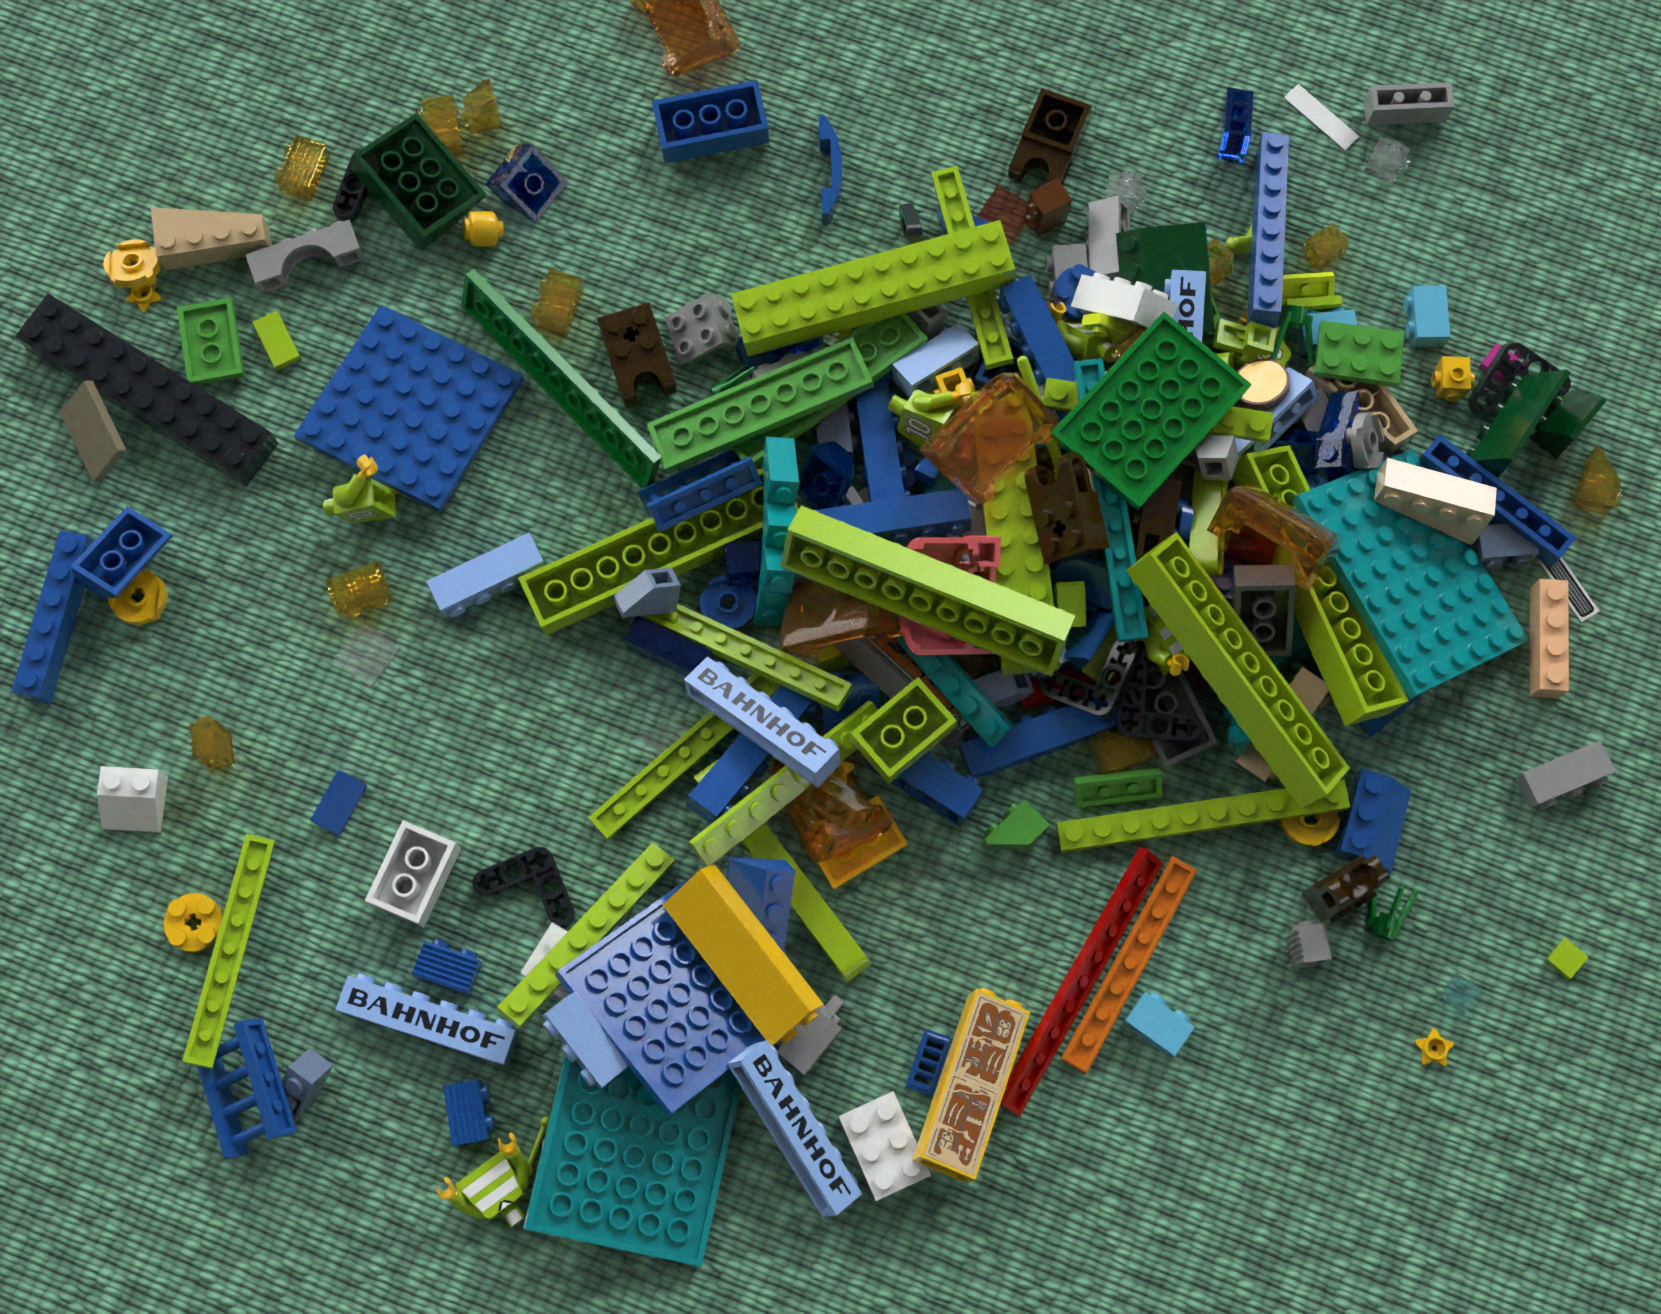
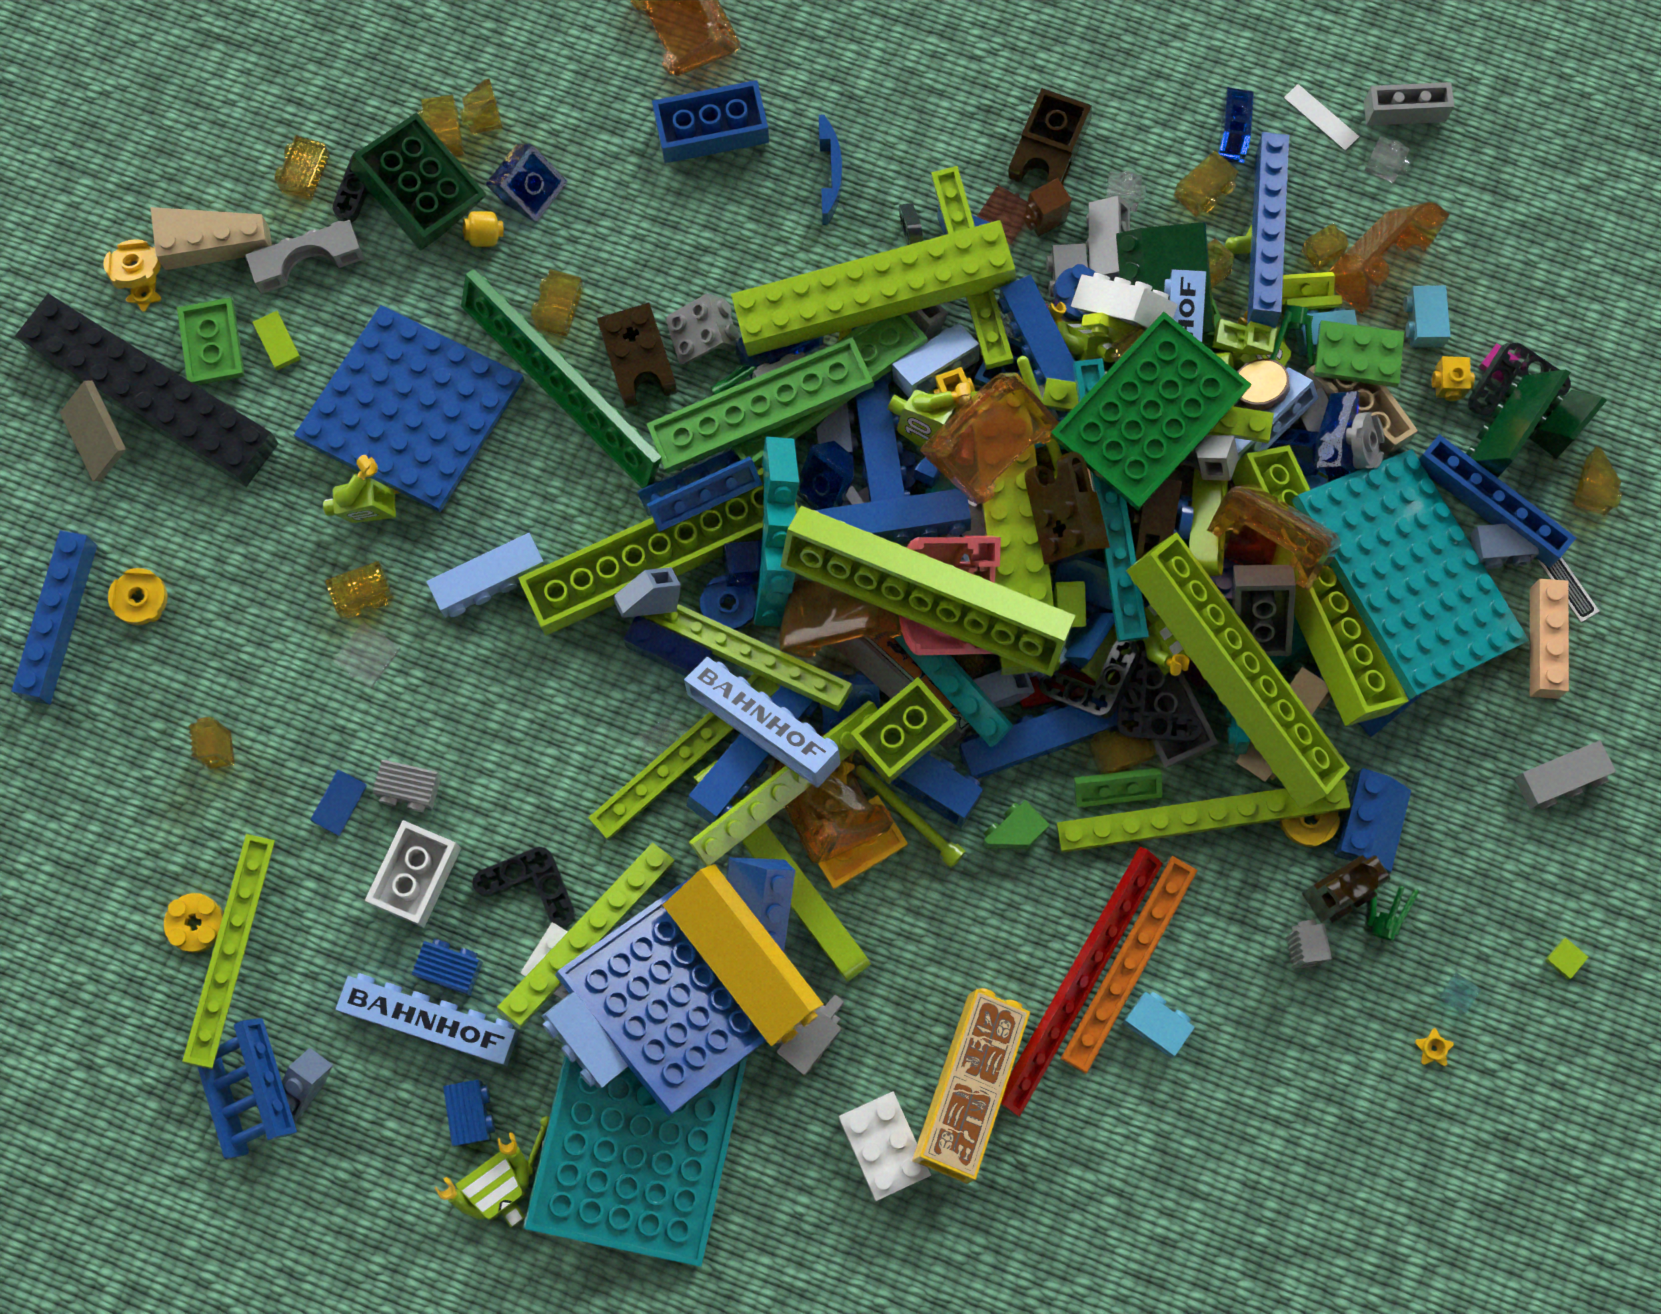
(119, 554): blue slope -> none
(131, 799): white slope -> none
(406, 785): none -> light grey brick
(795, 1128): light blue brick -> none
(831, 659): lime plate -> none
(937, 1038): blue slope -> none
(949, 851): none -> lime piece
(1206, 183): none -> clear yellow brick
(1362, 266): none -> clear orange windscreen
(1436, 499): tan wedge -> none

